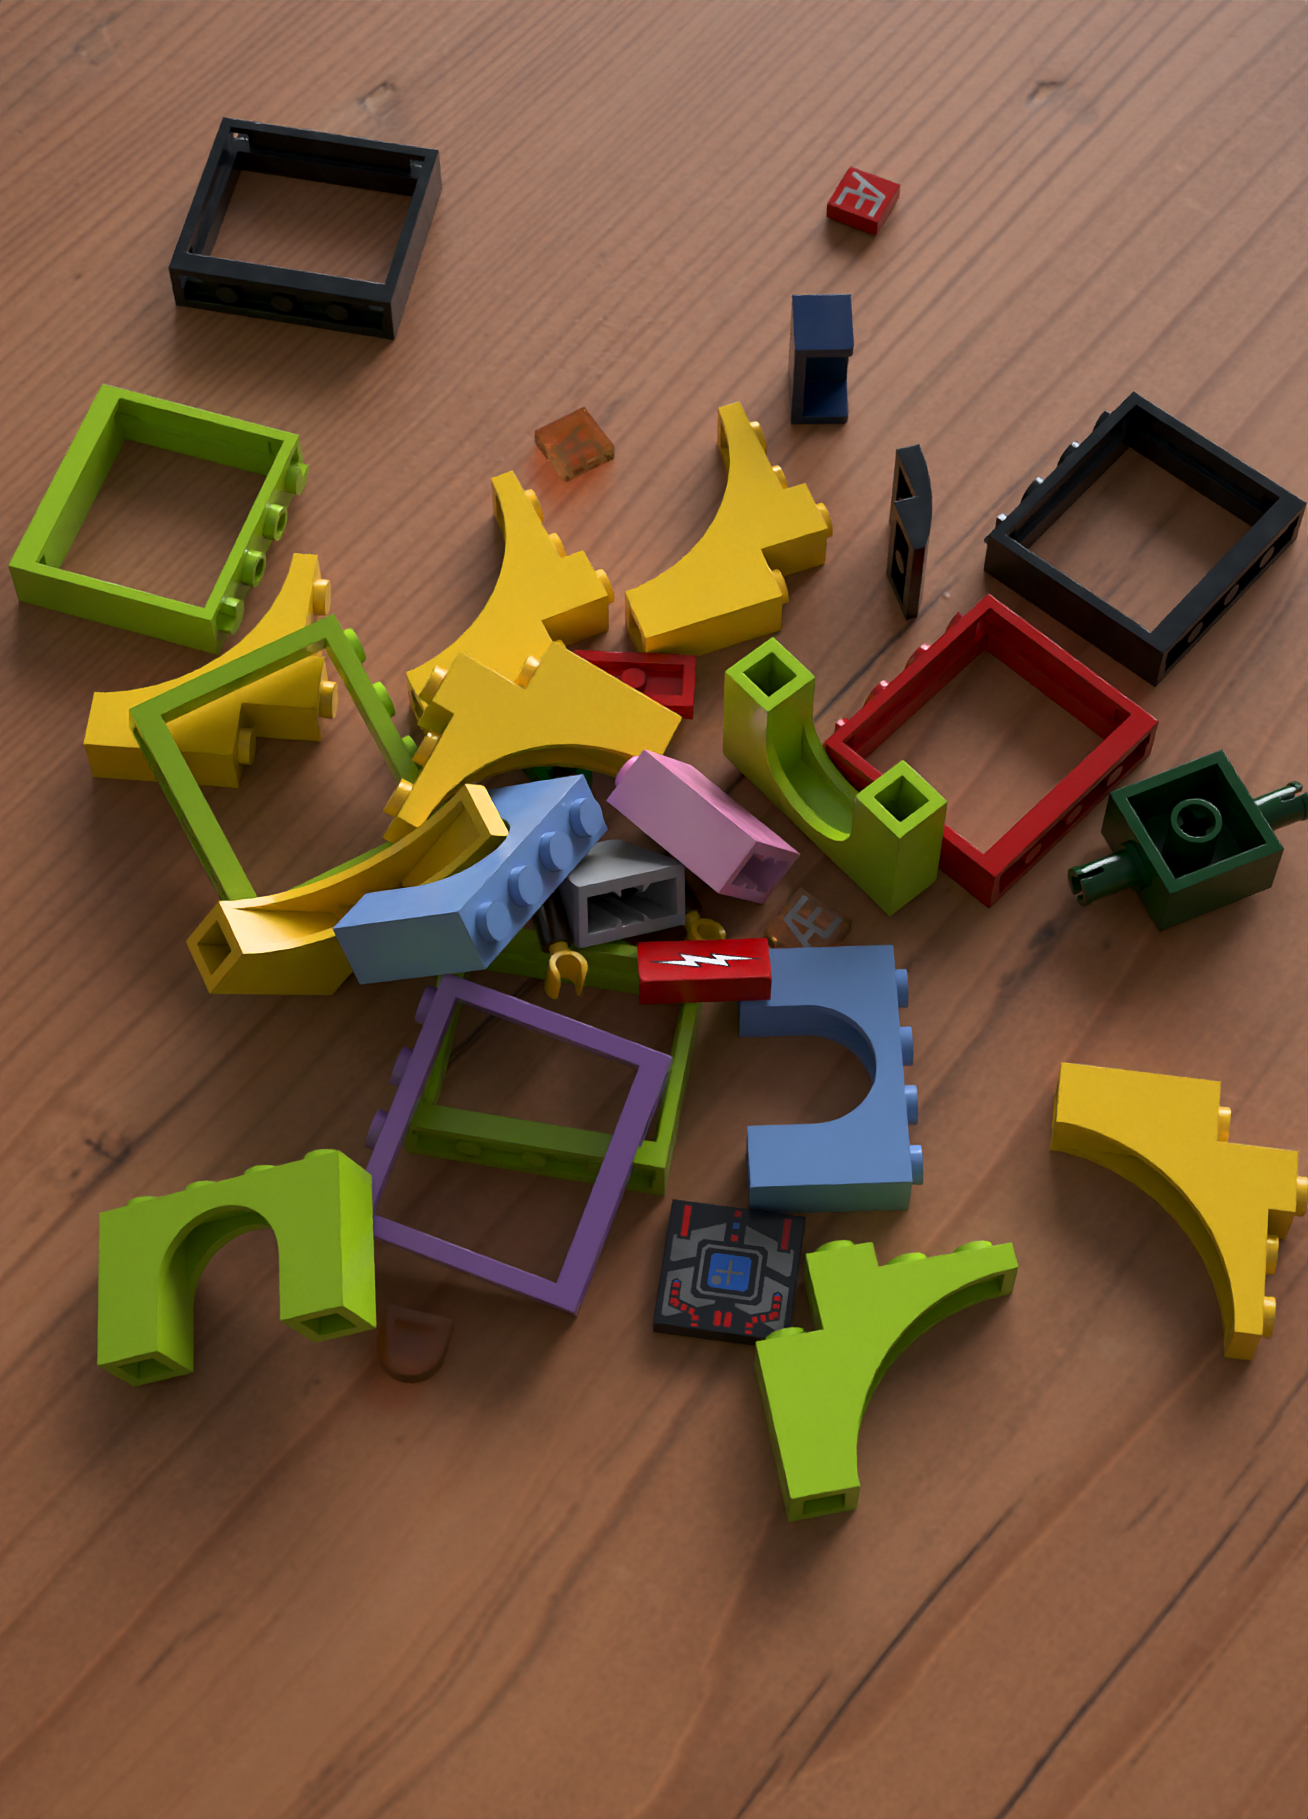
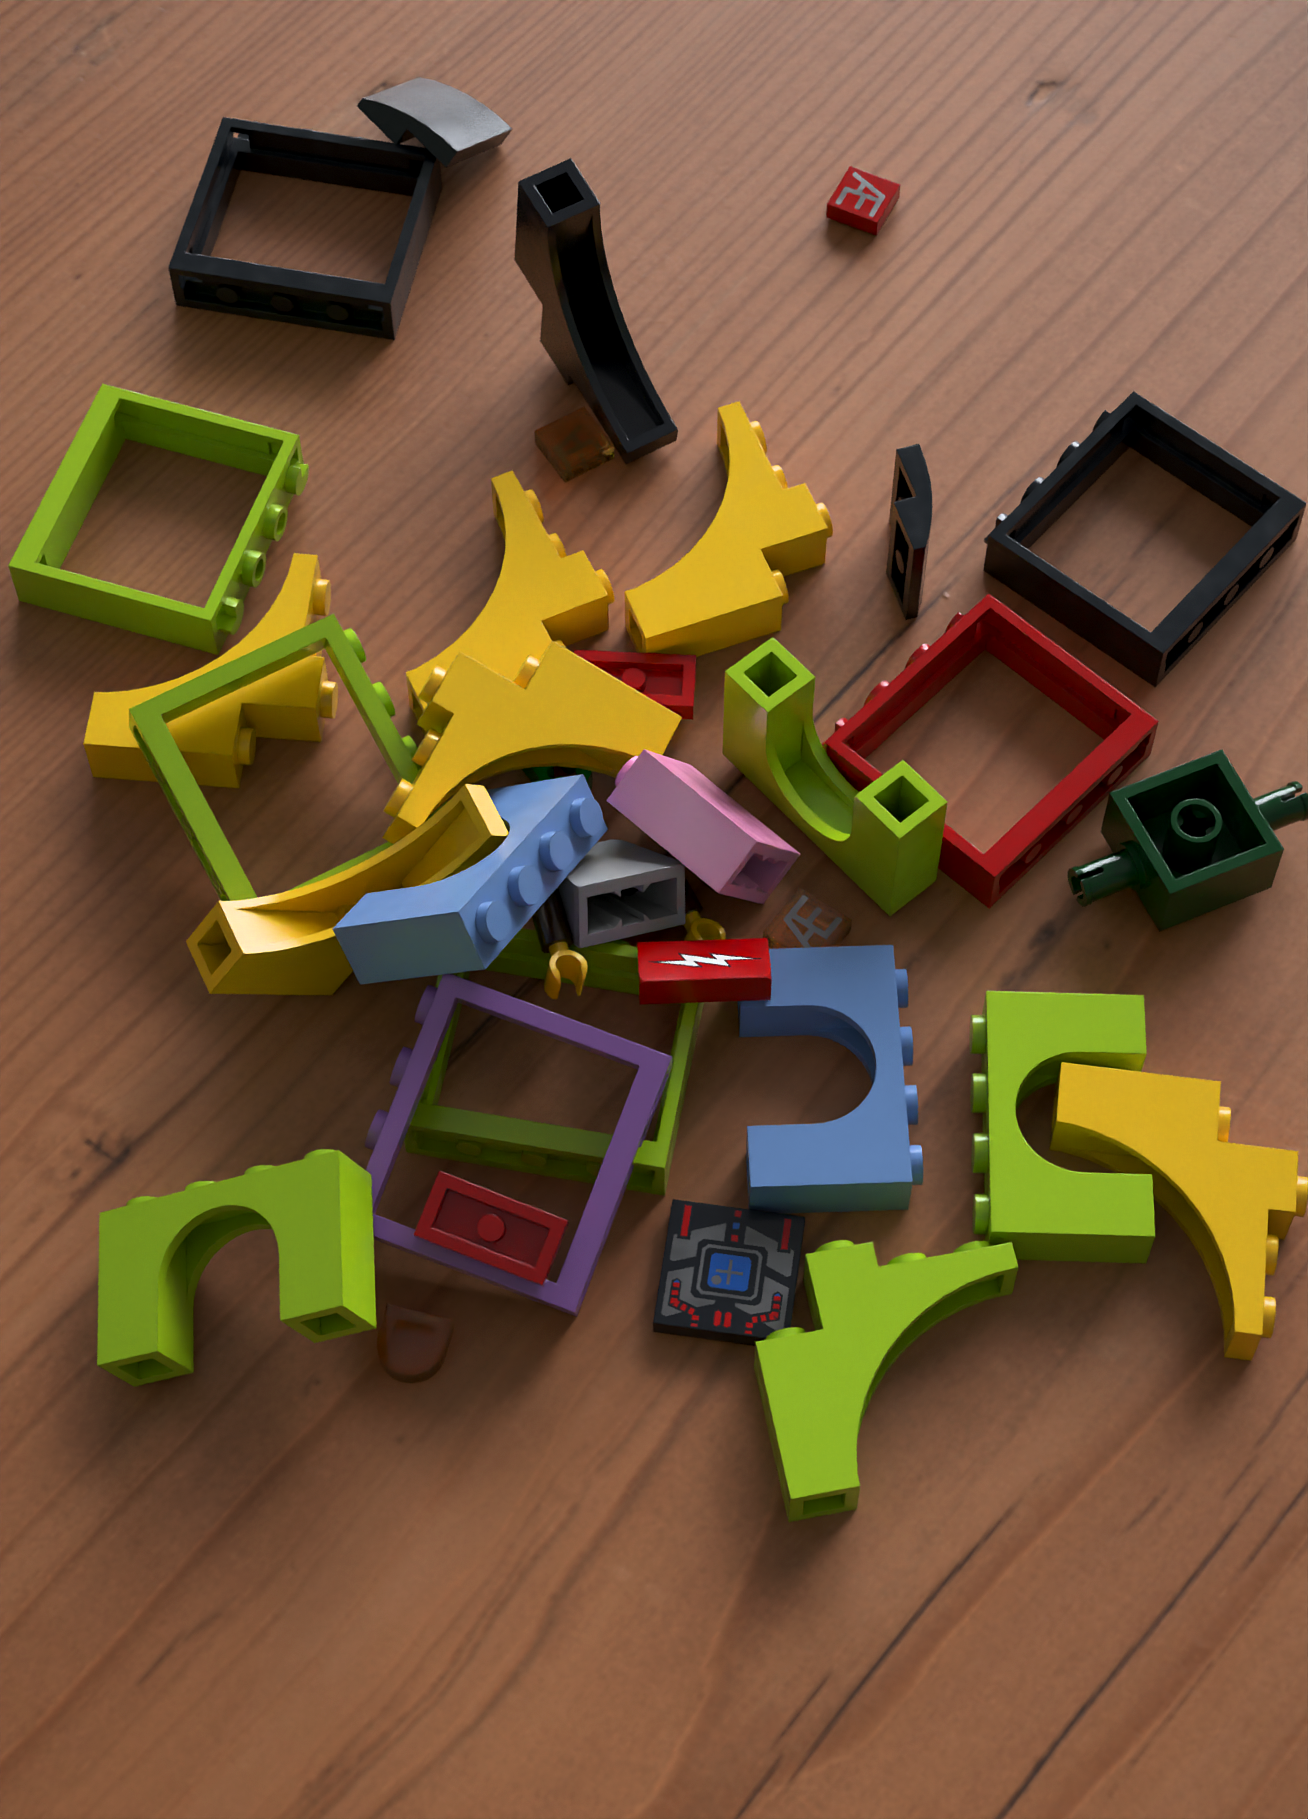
(439, 116): none -> slope
(491, 1228): none -> red plate
(581, 320): none -> black arch
(819, 358): dark blue panel -> none
(1025, 1198): none -> lime arch

